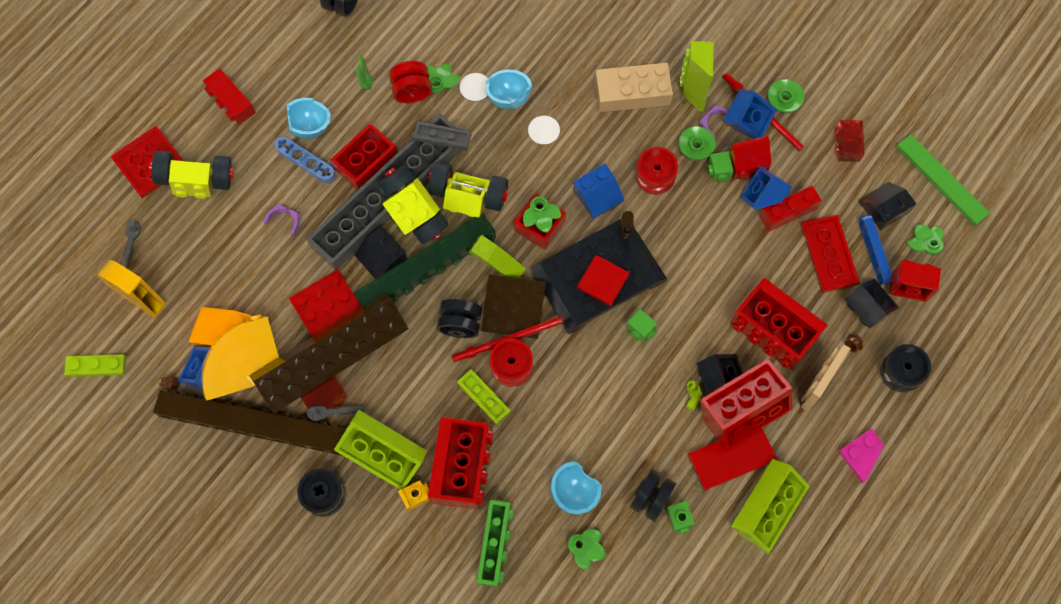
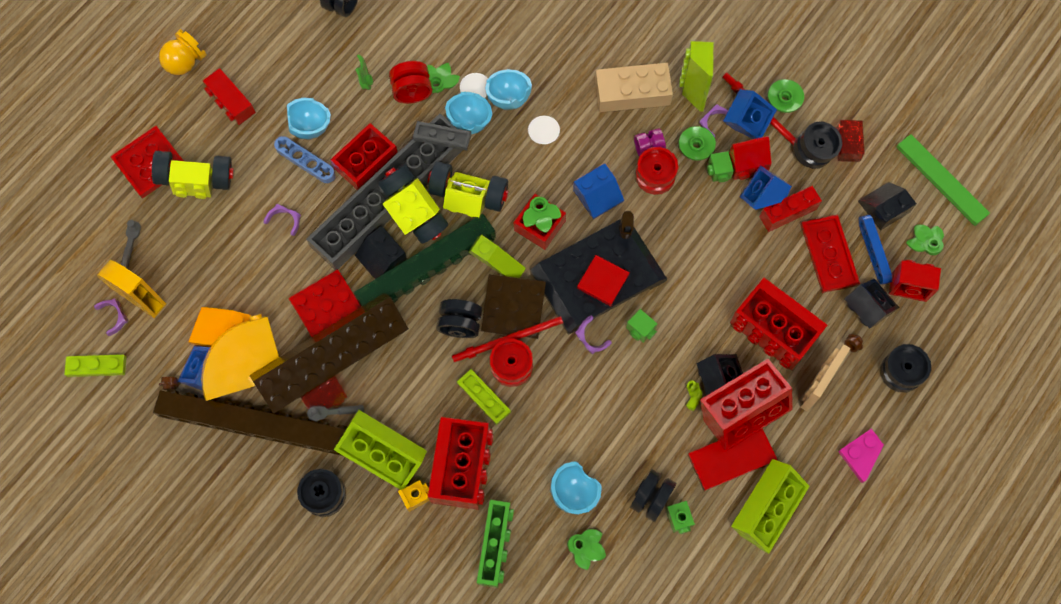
(122, 319): none -> medium lavender cap
(180, 54): none -> yellow tile
(468, 112): none -> medium azure cylinder
(580, 334): none -> medium lavender cap
(652, 139): none -> magenta wheel
(817, 145): none -> black wheel

